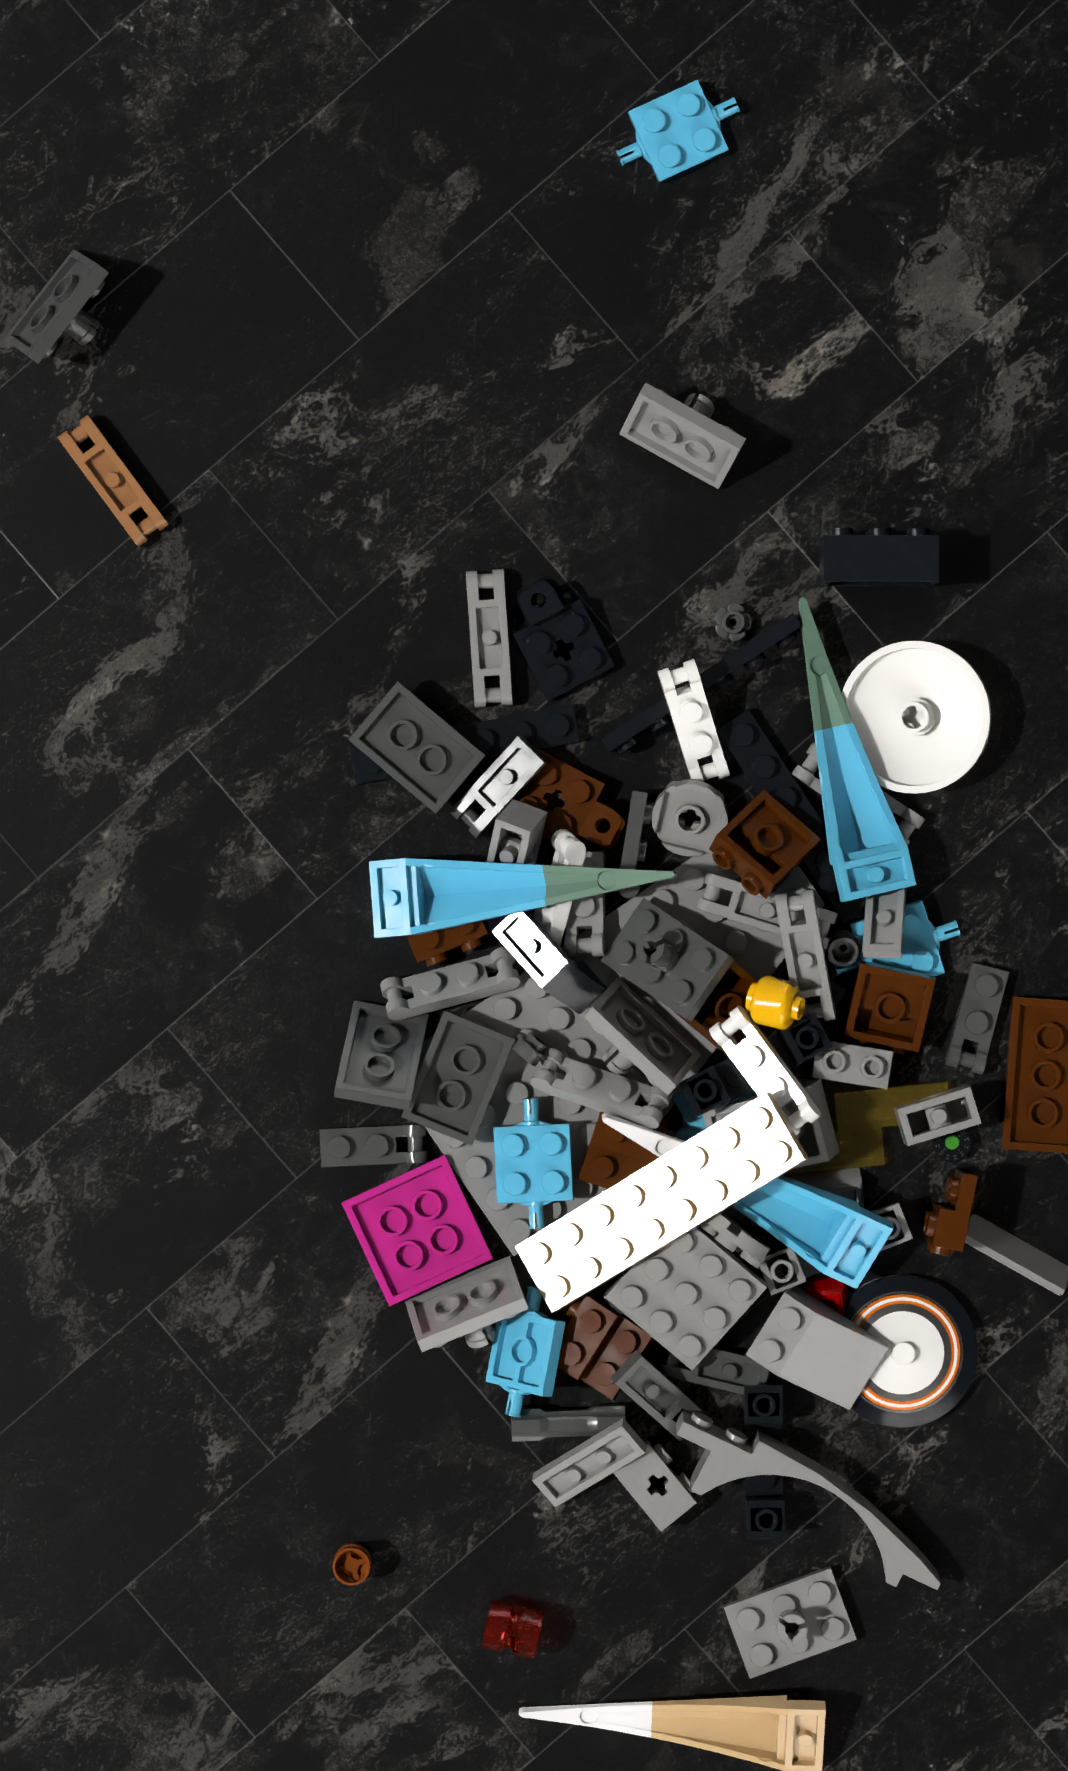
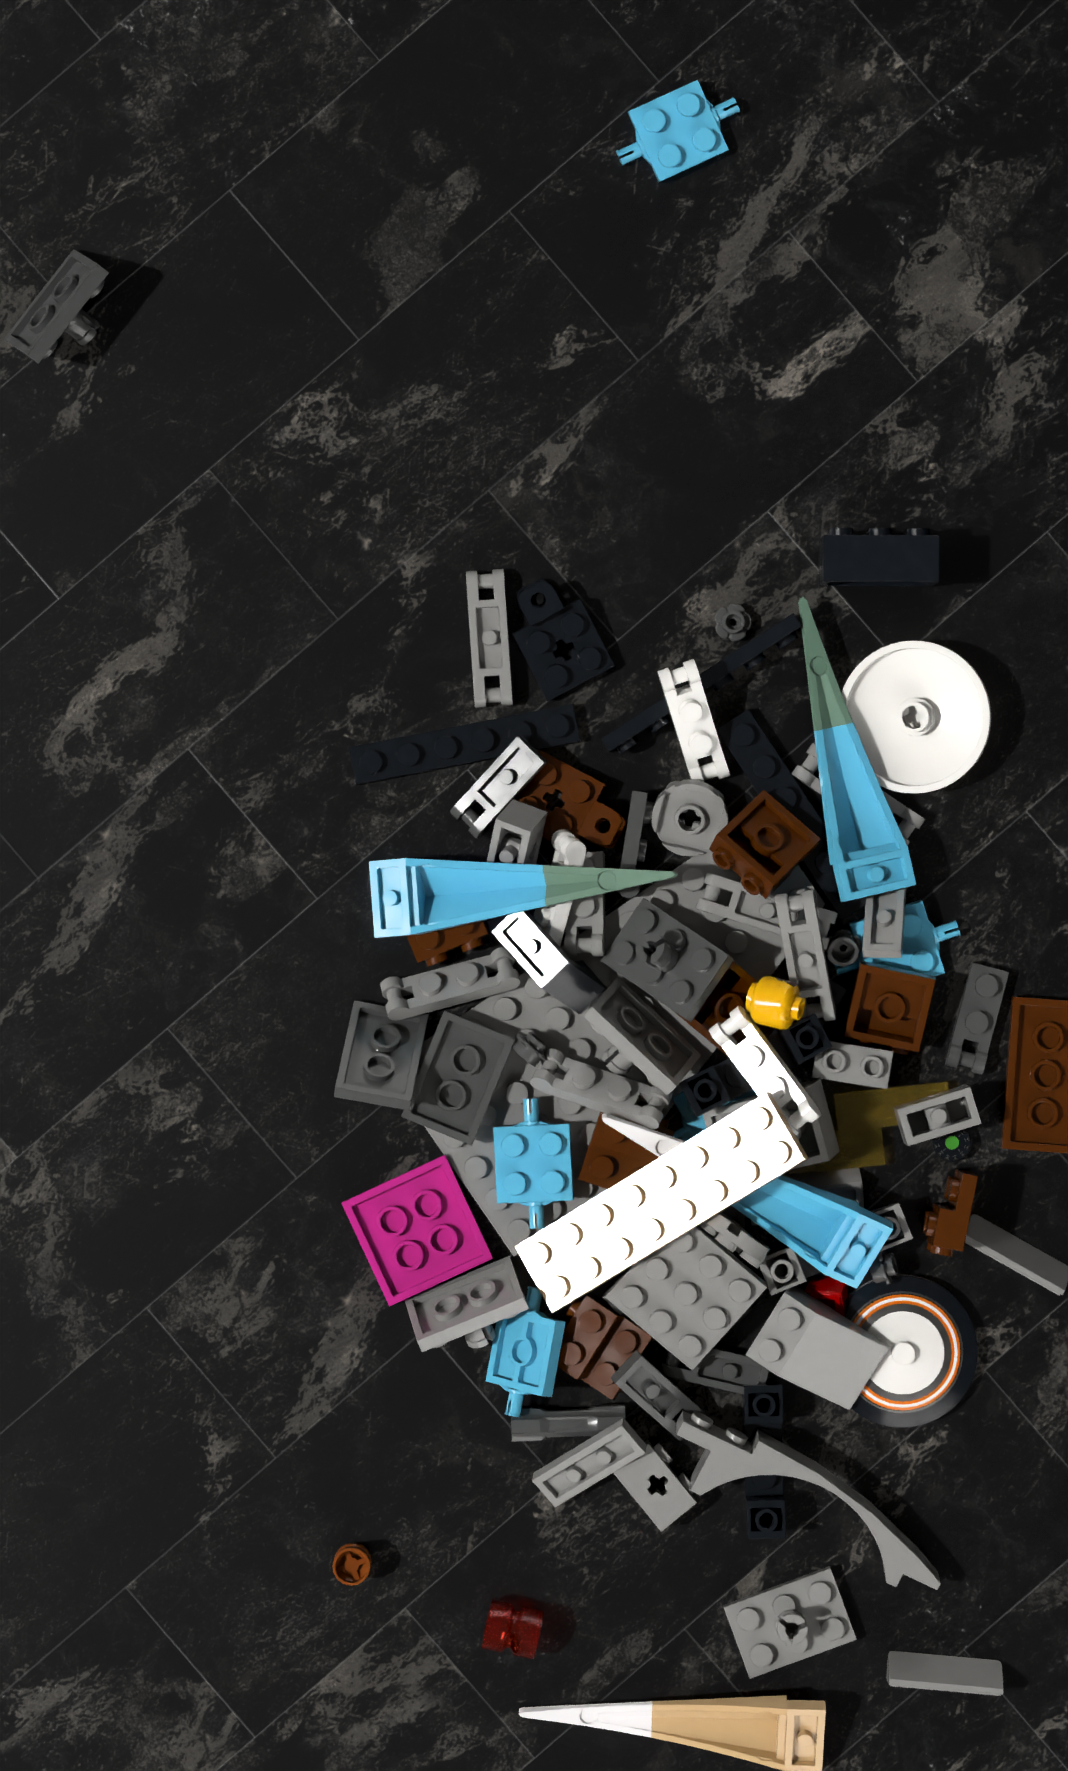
(112, 480): medium nougat plate -> none
(371, 1145): dark grey plate -> none
(416, 747): dark grey plate -> none
(683, 434): light grey plate -> none
(884, 1267): none -> dark grey plate
(944, 1673): none -> light grey slope

